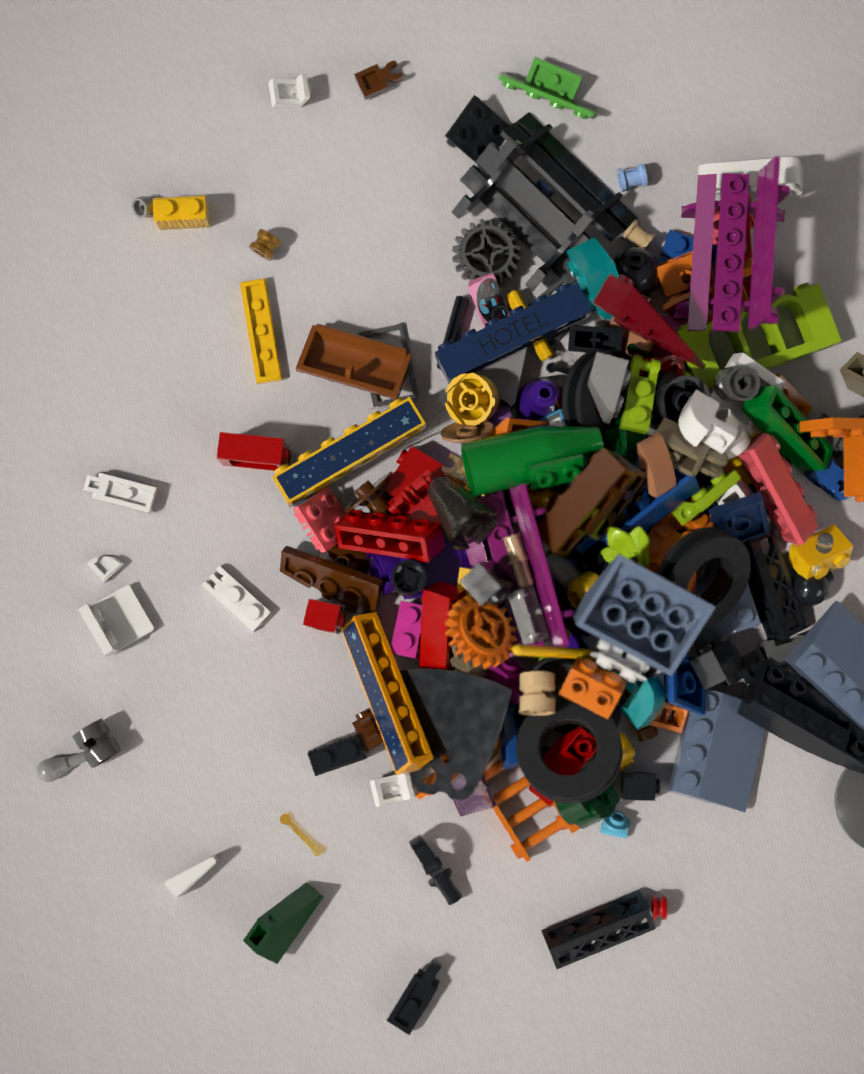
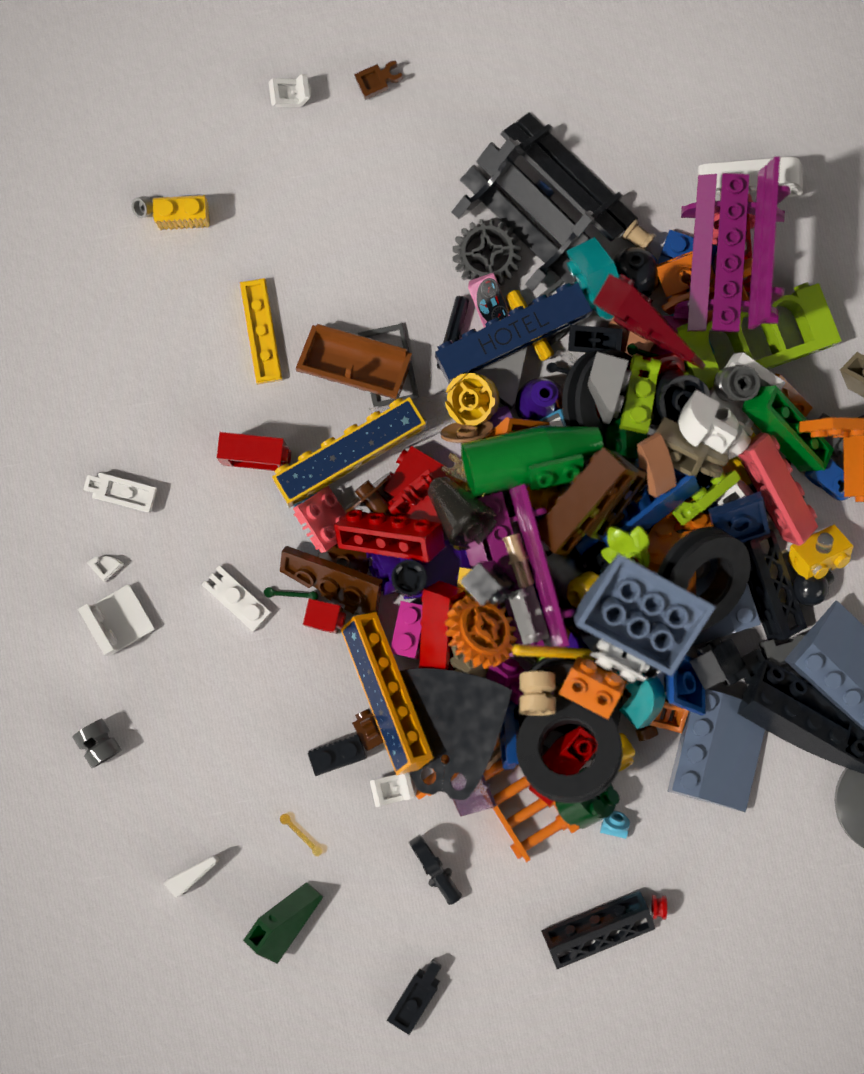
(53, 768): light grey piece -> none
(265, 244): pearl gold wheel -> none
(269, 592): none -> dark green hinge
(476, 129): black hinge -> none
(551, 83): bright green bracket -> none
(632, 177): light blue bush -> none
(639, 786): black brick -> none

